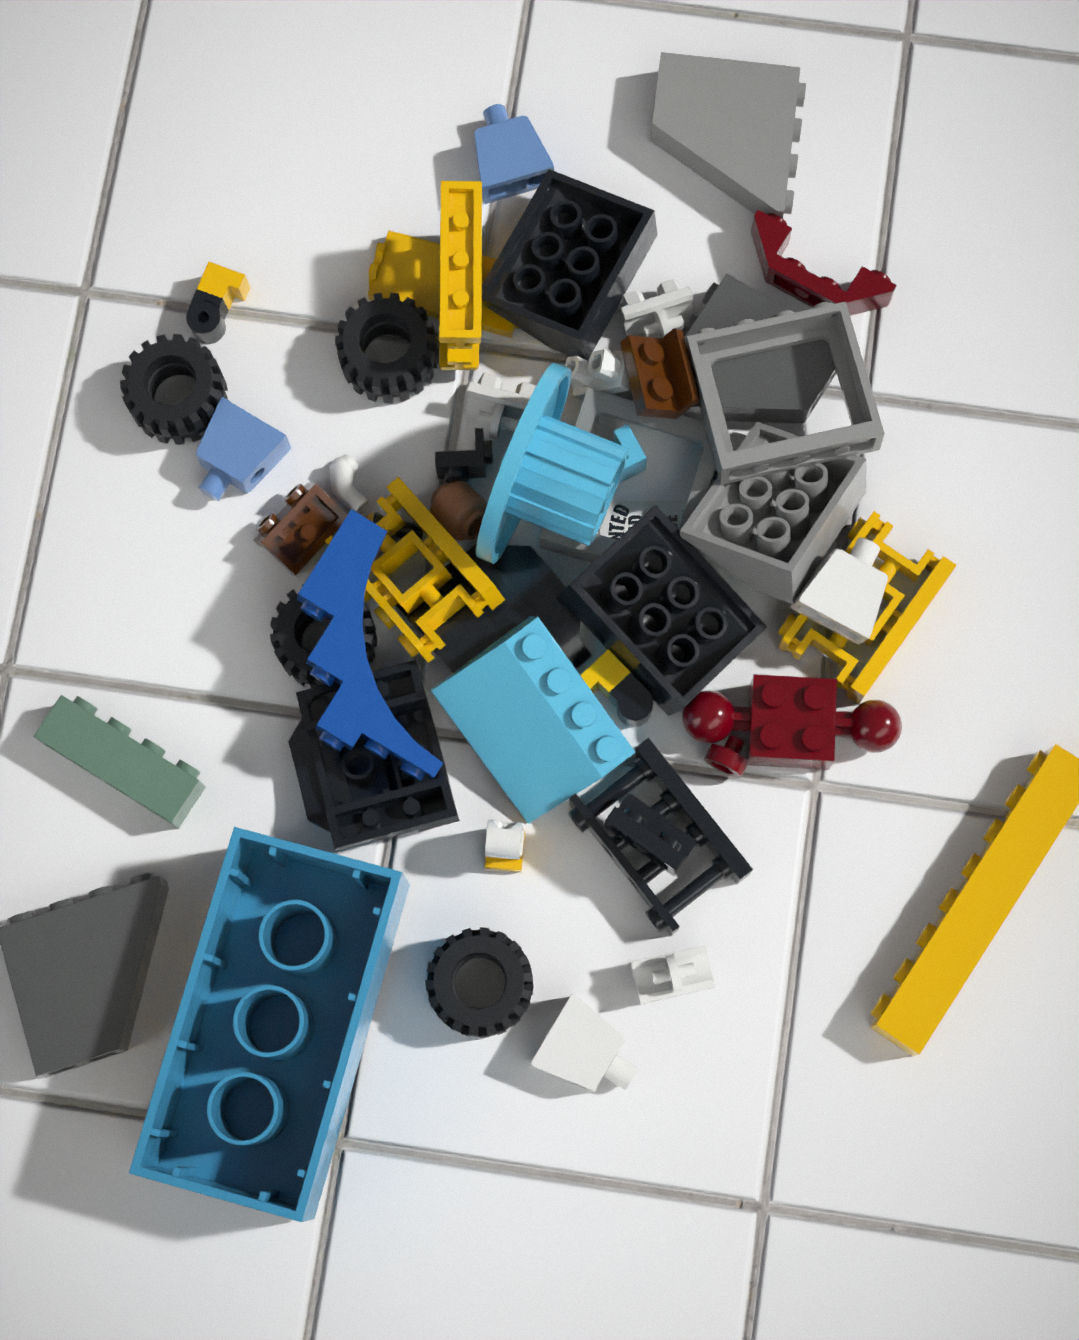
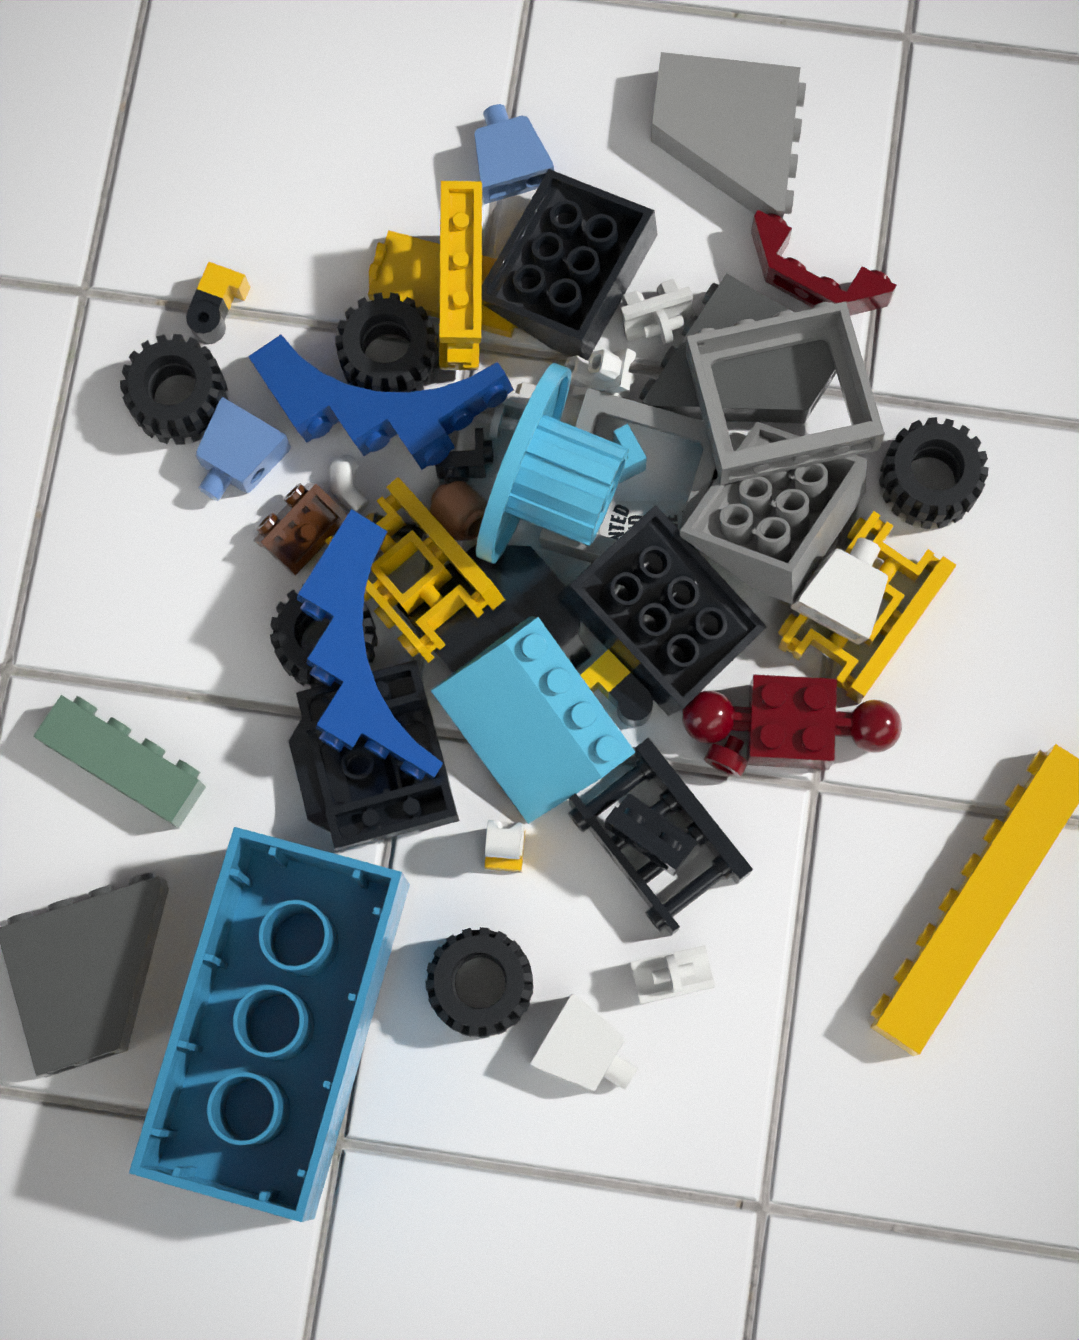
(373, 417): none -> blue arch
(660, 374): reddish brown bracket -> none
(947, 445): none -> black tyre

